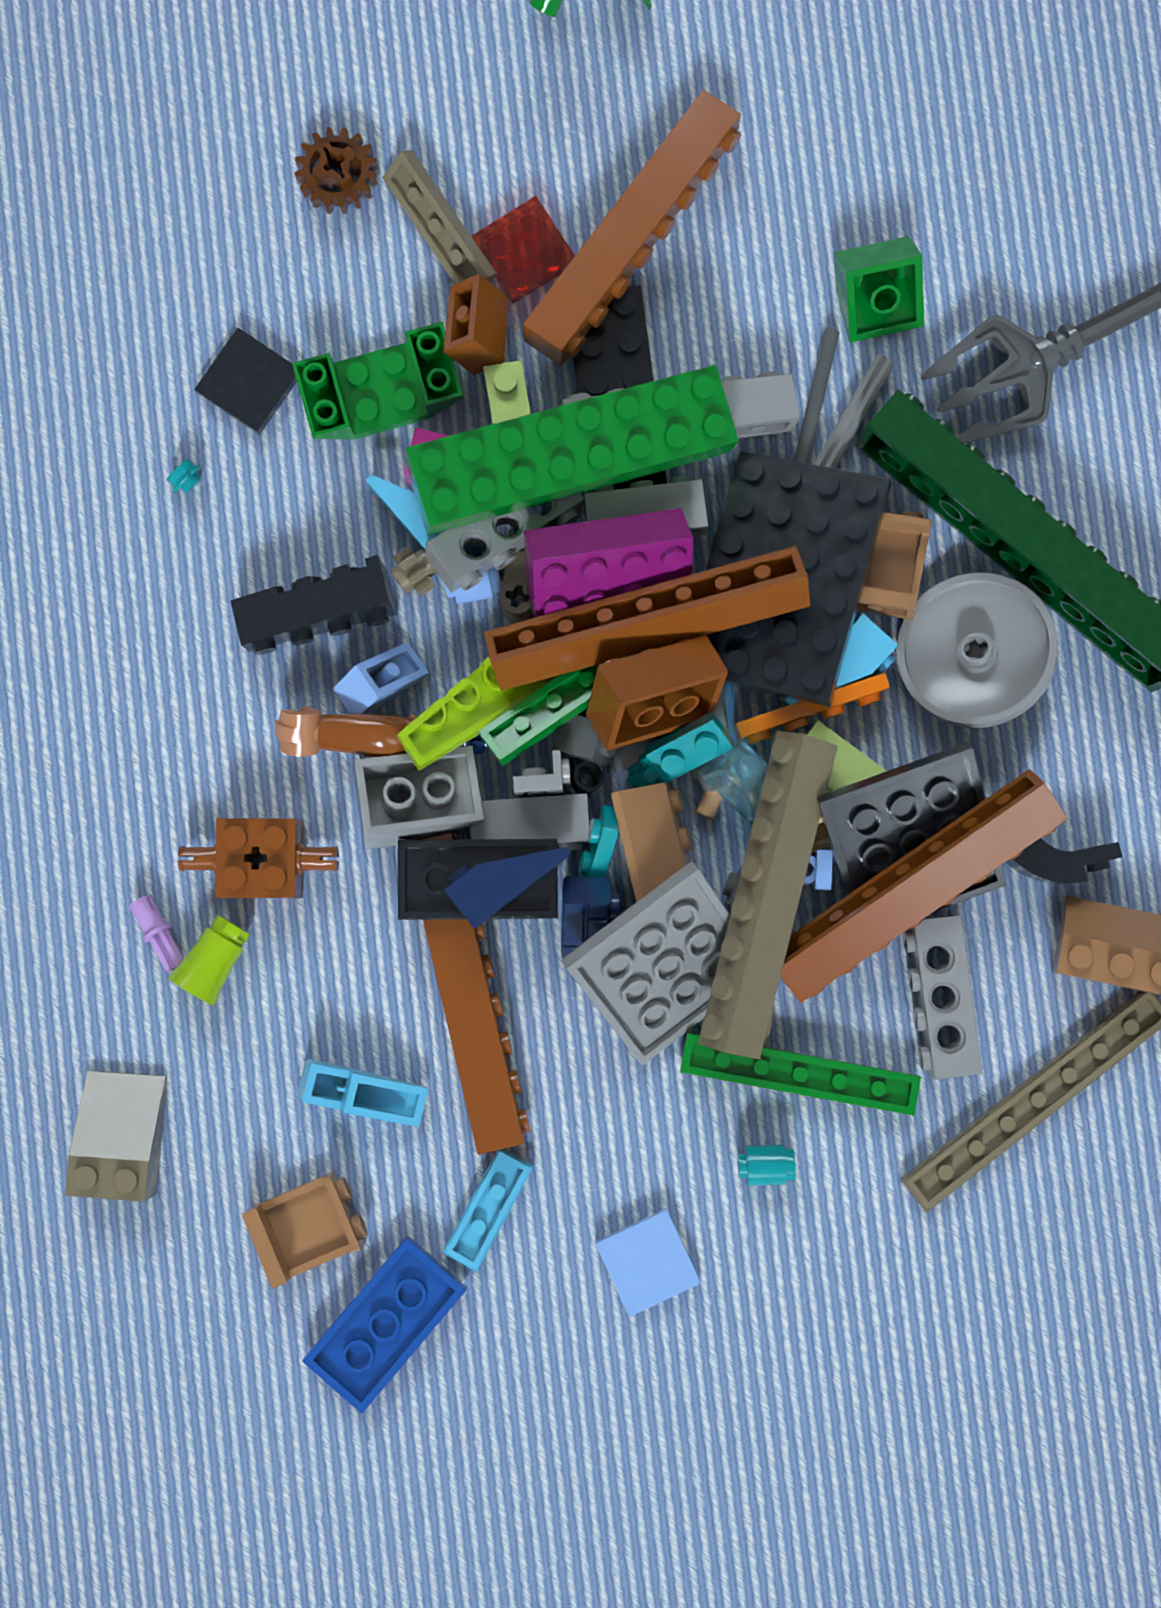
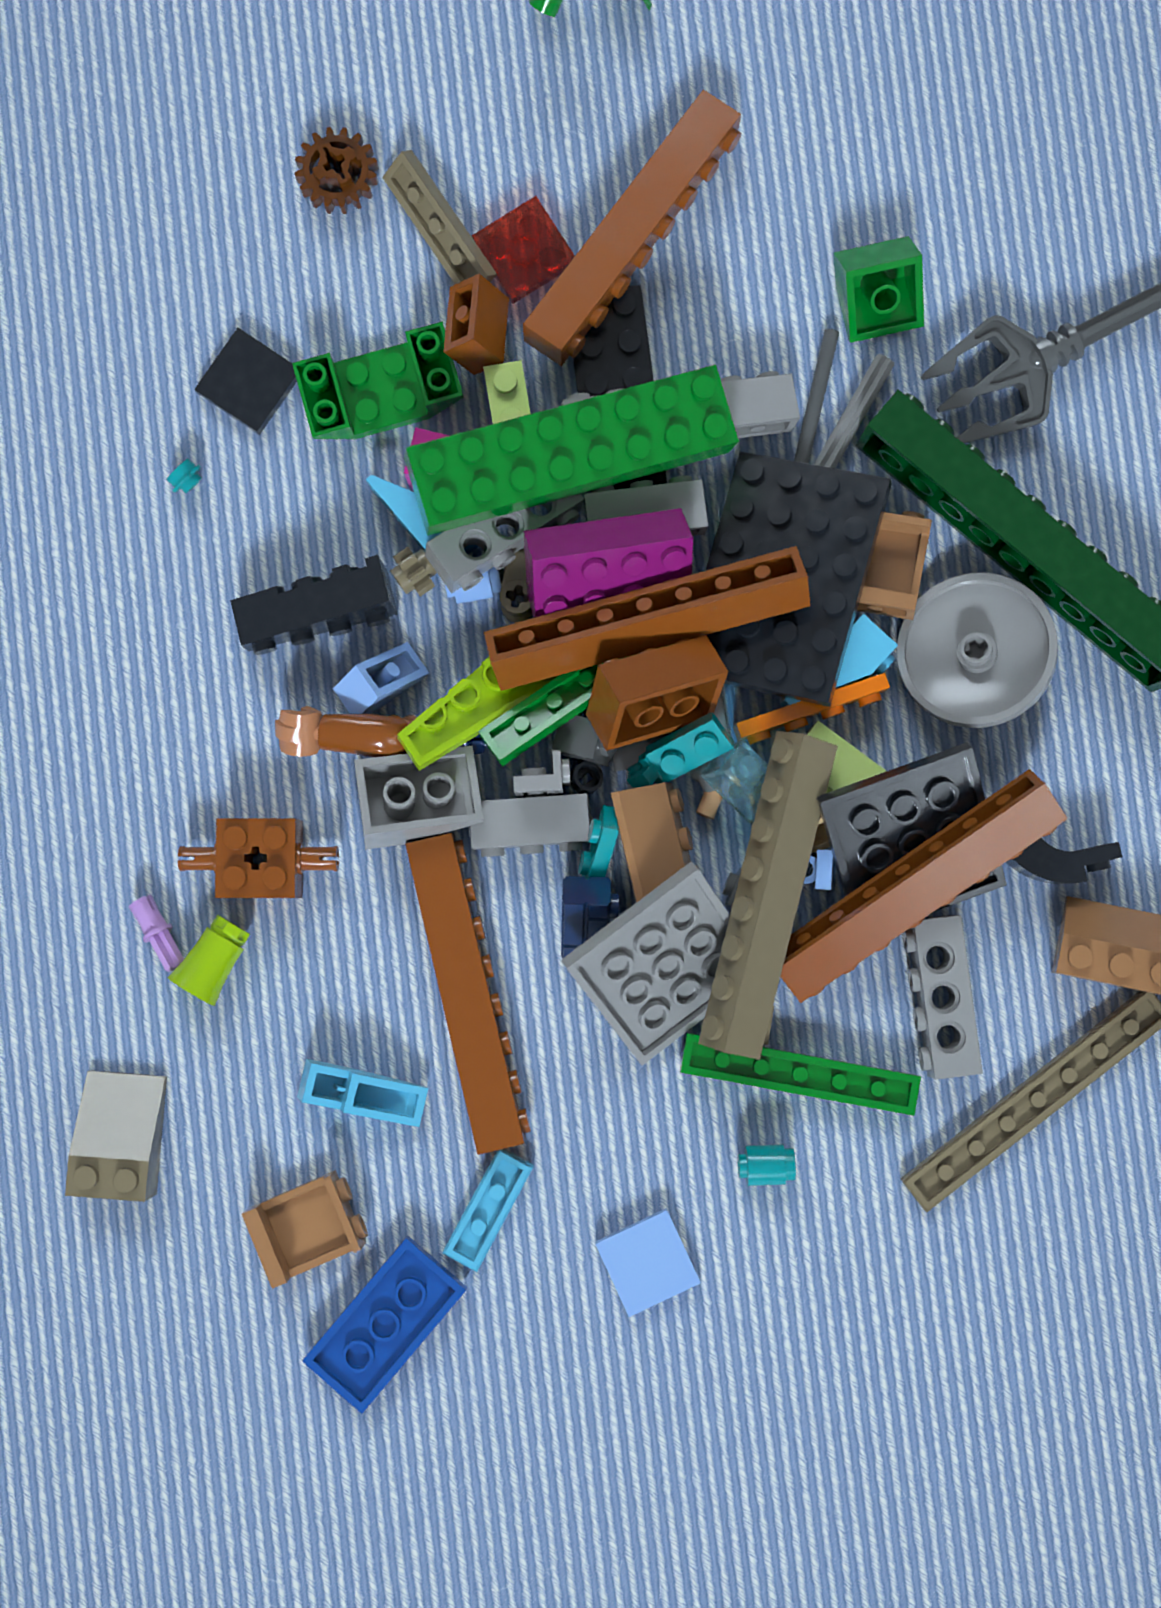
(428, 864): black tile -> none
(494, 884): dark blue slope -> none

